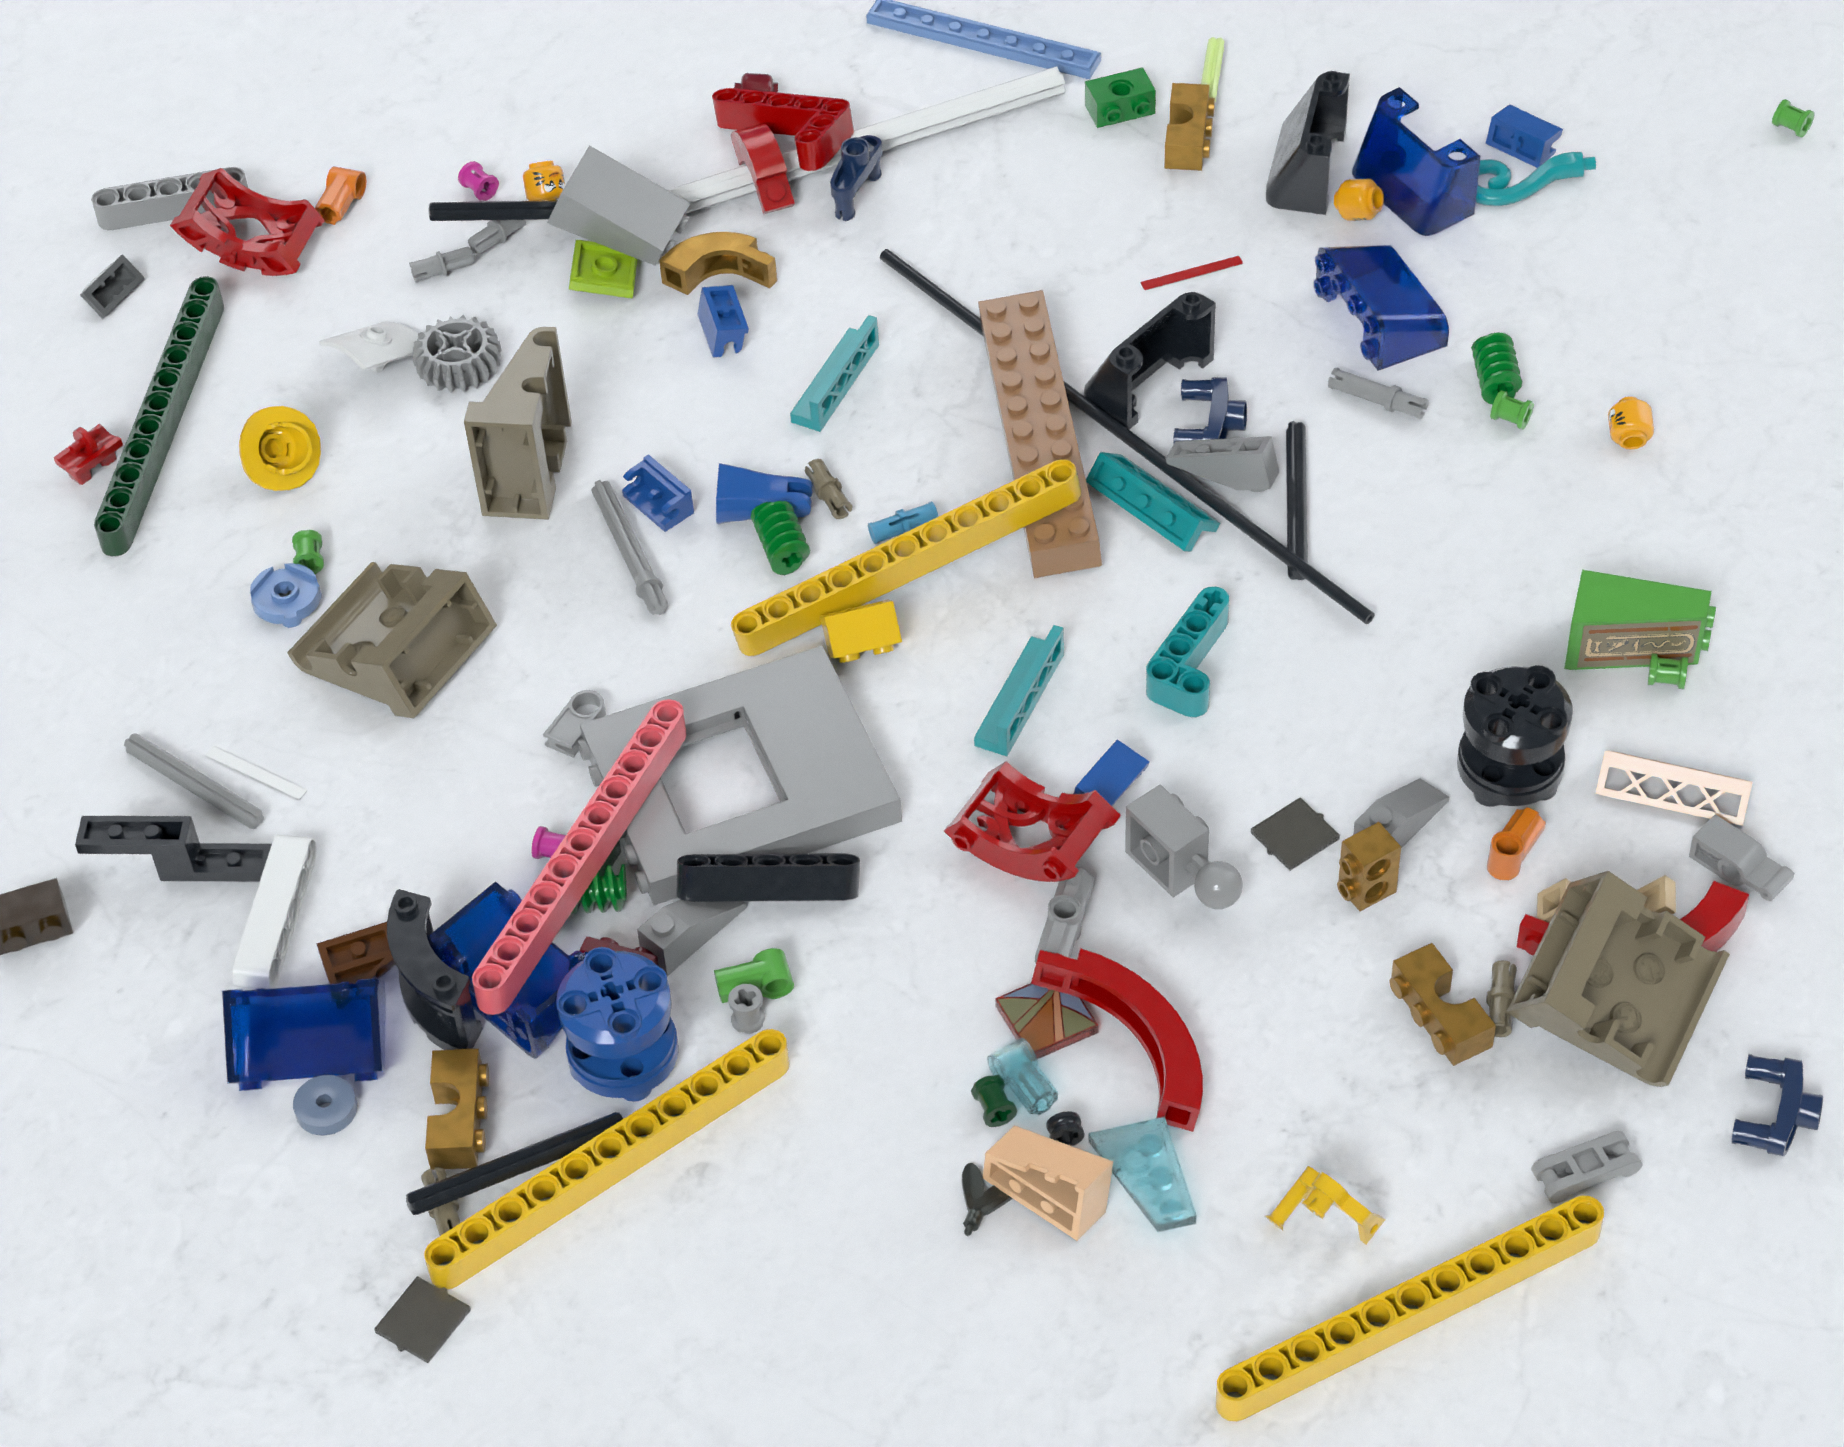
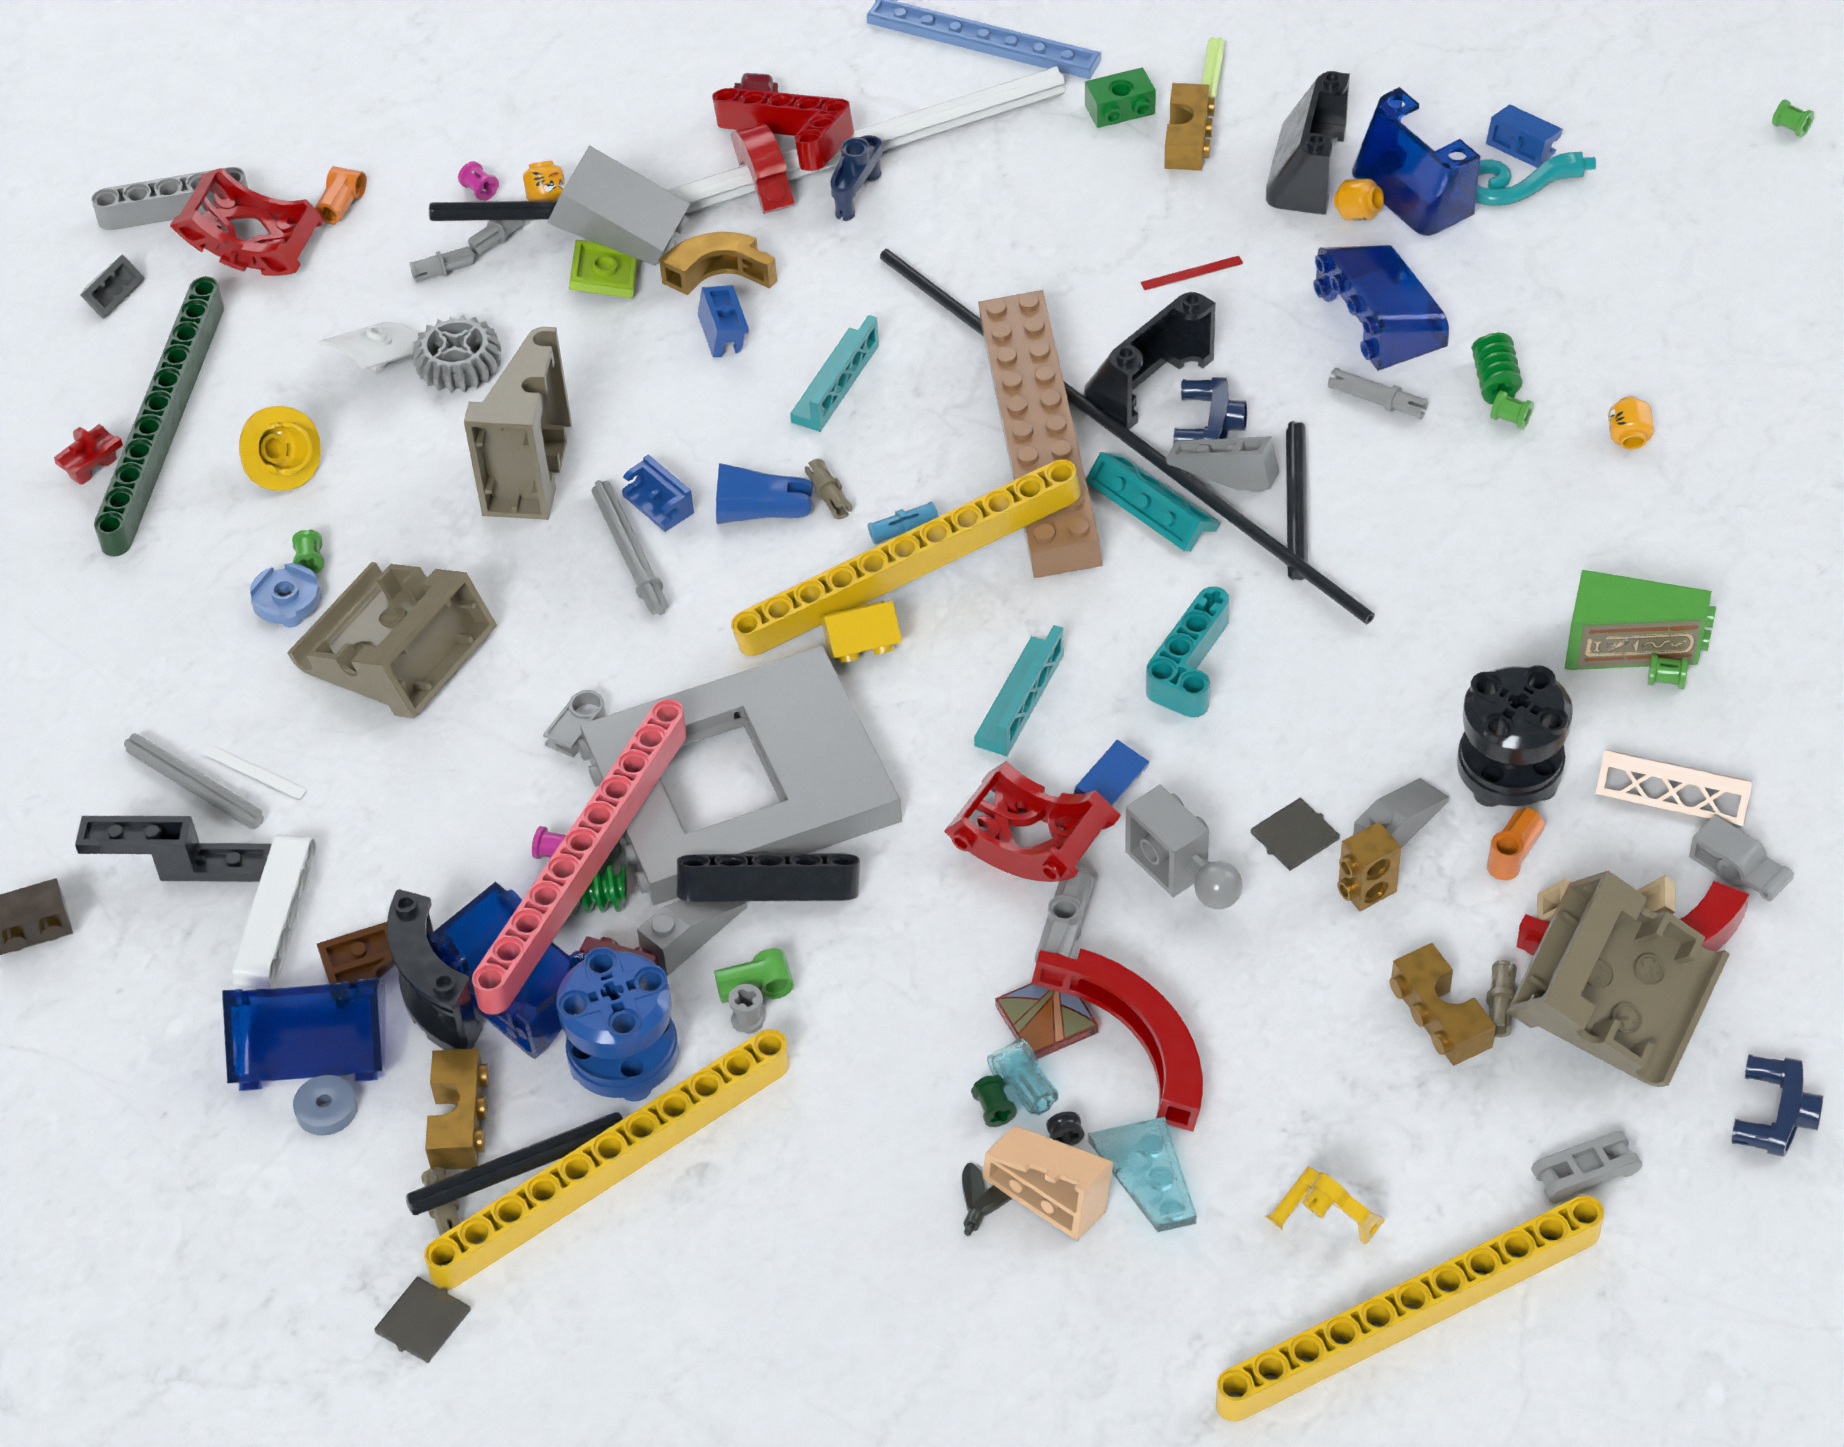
(780, 536): green piece -> none

